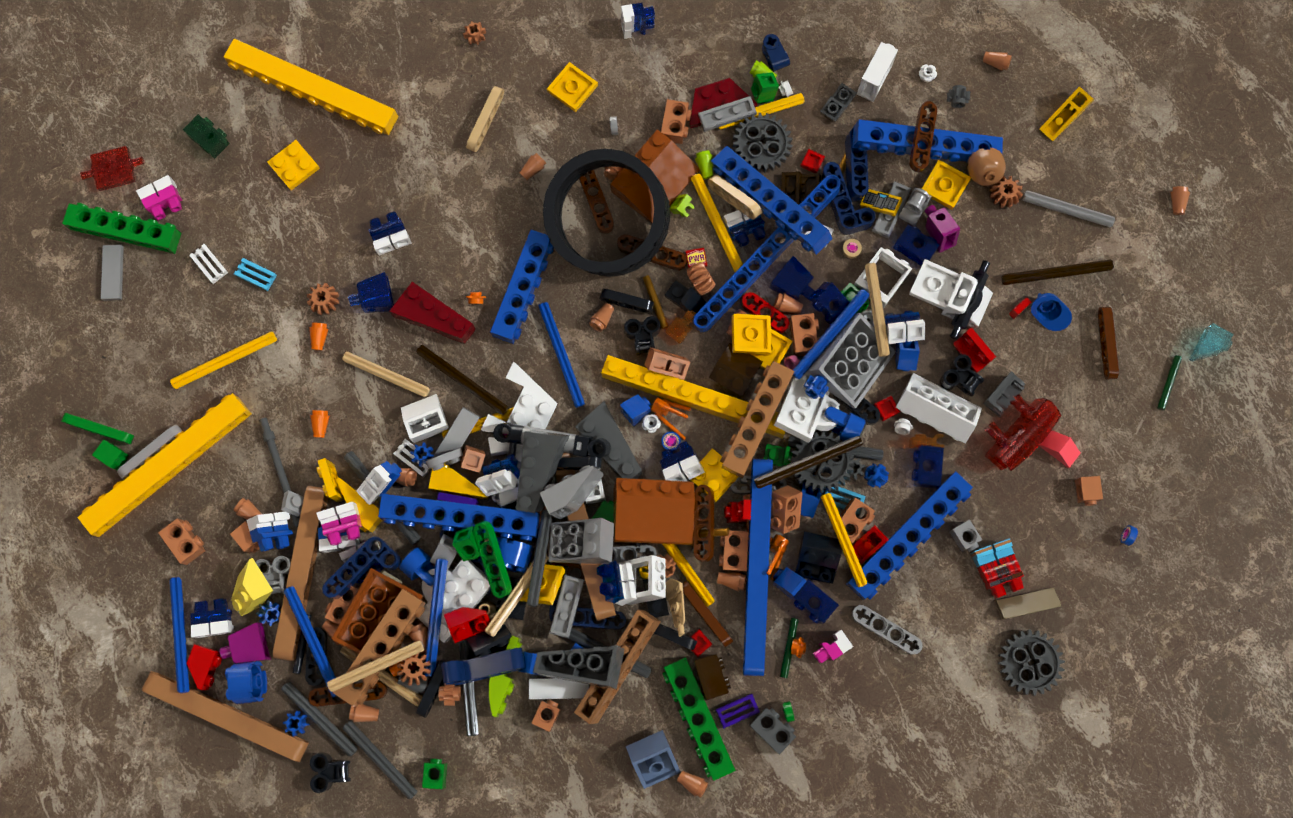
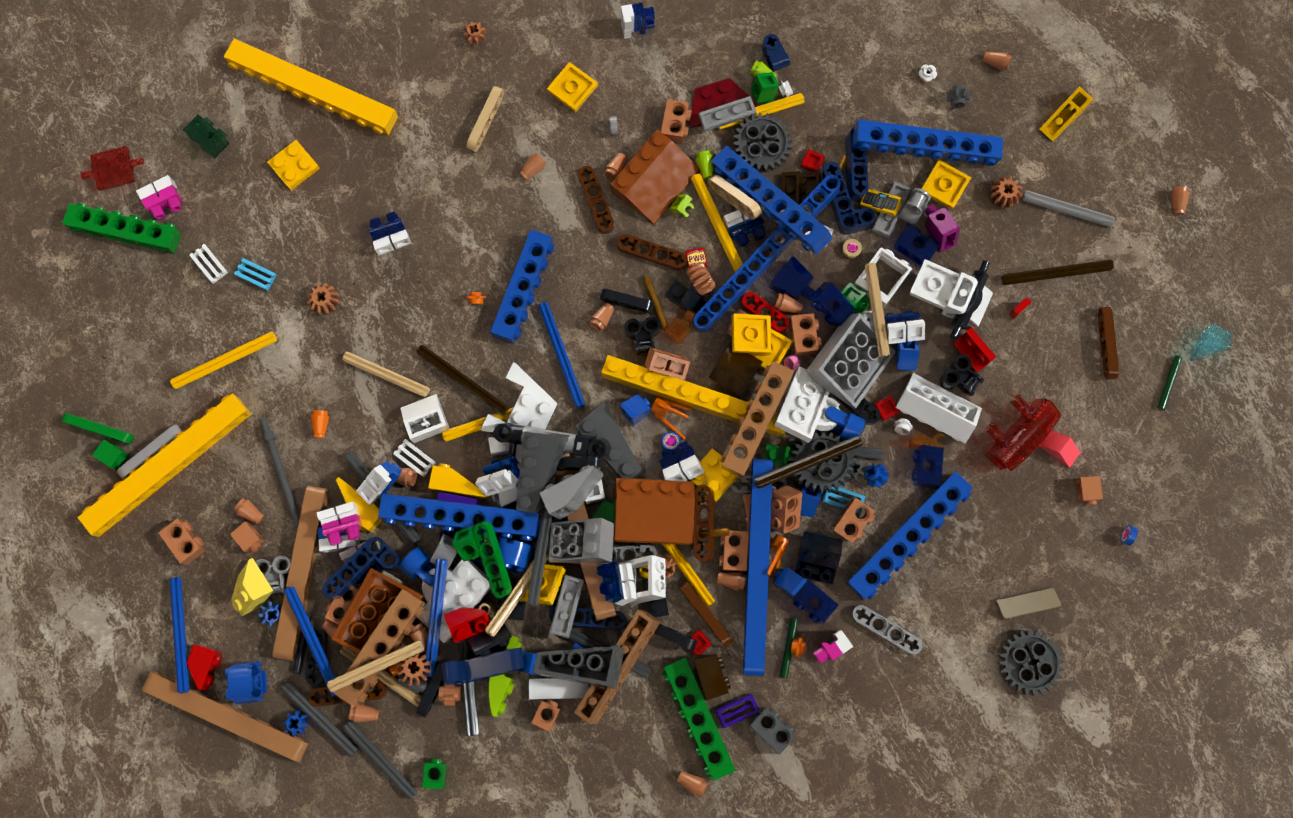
(112, 272): light grey tile -> none
(213, 622): hips -> none
(247, 645): magenta torso -> none
(270, 527): blue hips -> none
(292, 503): light grey plate -> none
(318, 335): orange cone -> none
(329, 474): yellow plate -> none
(331, 772): black piece -> none
(373, 294): clear blue torso -> none
(419, 450): blue gear -> none
(428, 312): dark red wedge -> none
(438, 462): light grey plate -> none
(458, 432): light grey tile -> none
(472, 459): nougat brick -> none
(562, 183): black tyre -> none
(651, 418): white plate -> none
(653, 759): sand blue slope -> none
(675, 597): tan piece -> none
(738, 511): red slope -> none
(788, 712): green tile -> none
(816, 386): blue gear -> none
(830, 334): blue axle -> none
(838, 102): dark grey slope -> none
(844, 540): yellow axle -> none
(869, 544): red slope -> none
(877, 71): white window -> none
(926, 137): reddish brown beam -> none
(966, 527): light grey brick -> none
(986, 166): medium nougat cylinder -> none
(998, 566): hips -> none
(1004, 393): dark grey hinge -> none
(1051, 312): blue piece -> none

